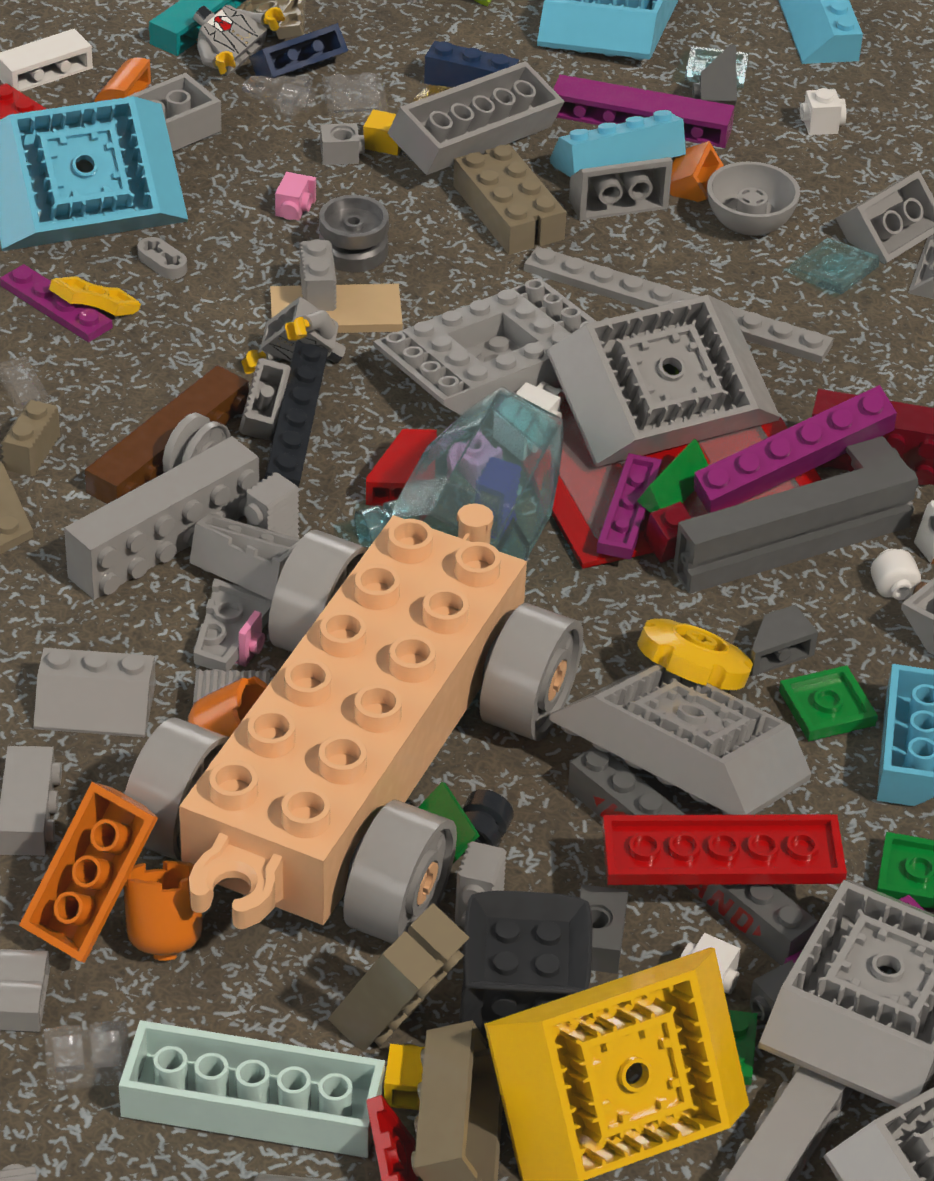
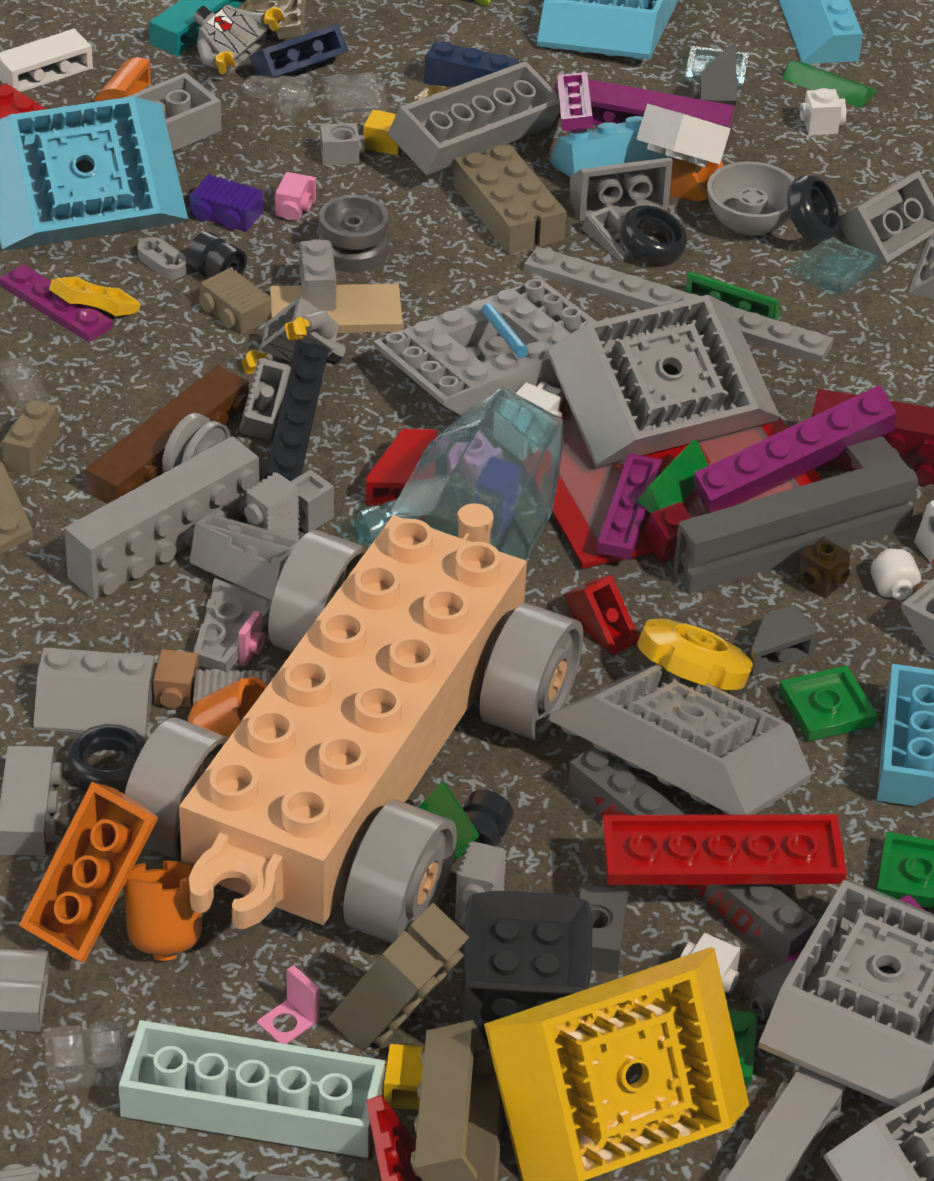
(100, 738): none -> black wheel
(175, 678): none -> medium nougat brick
(212, 255): none -> black wheel
(226, 203): none -> dark purple brick
(235, 301): none -> dark tan brick
(301, 1003): none -> bright pink bracket
(315, 500): none -> light grey brick
(505, 330): none -> dark azure bar
(575, 102): none -> plate
(594, 227): none -> light grey slope
(603, 614): none -> red slope
(646, 248): none -> black wheel
(682, 136): none -> white brick
(733, 295): none -> green slope
(813, 208): none -> black wheel
(816, 78): none -> green slope
(823, 567): none -> dark brown brick

